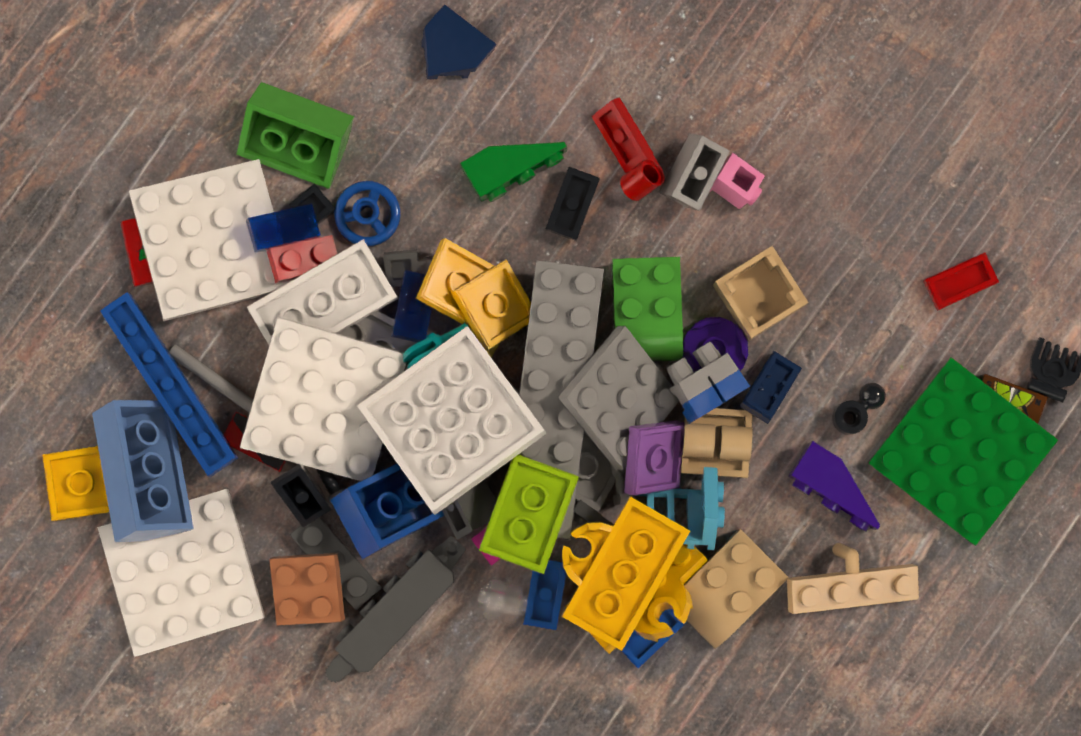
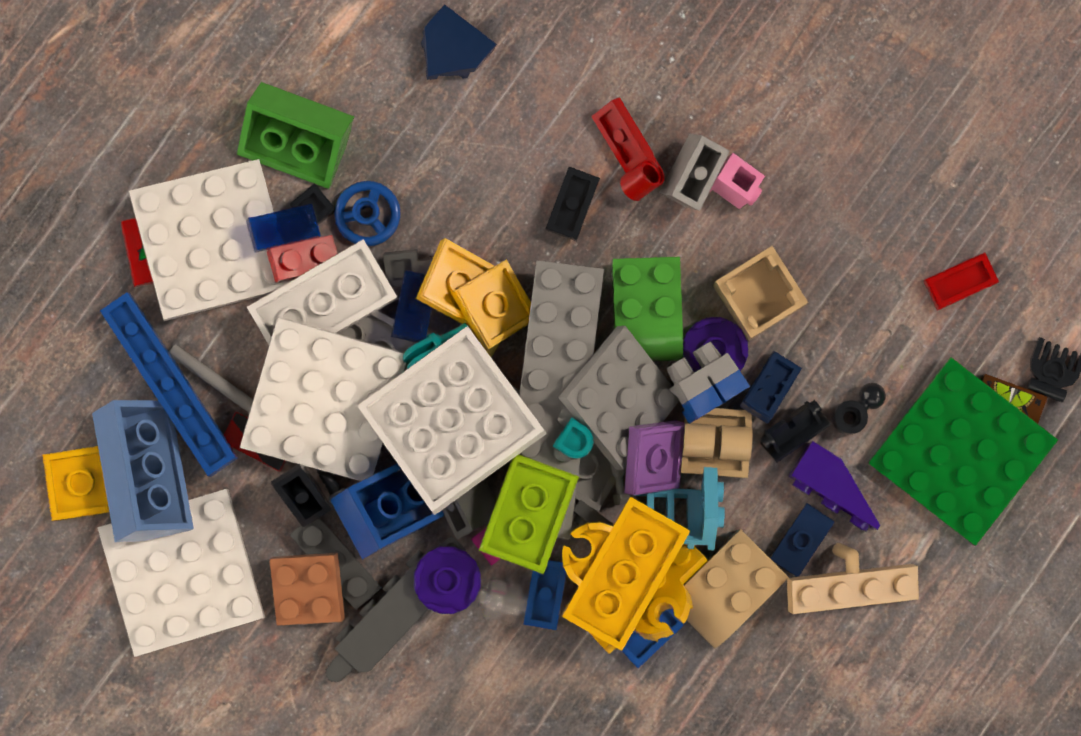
(447, 580): none -> dark purple tile
(503, 165): green slope -> none
(574, 440): none -> teal tile
(787, 437): none -> black hinge
(802, 540): none -> dark blue plate

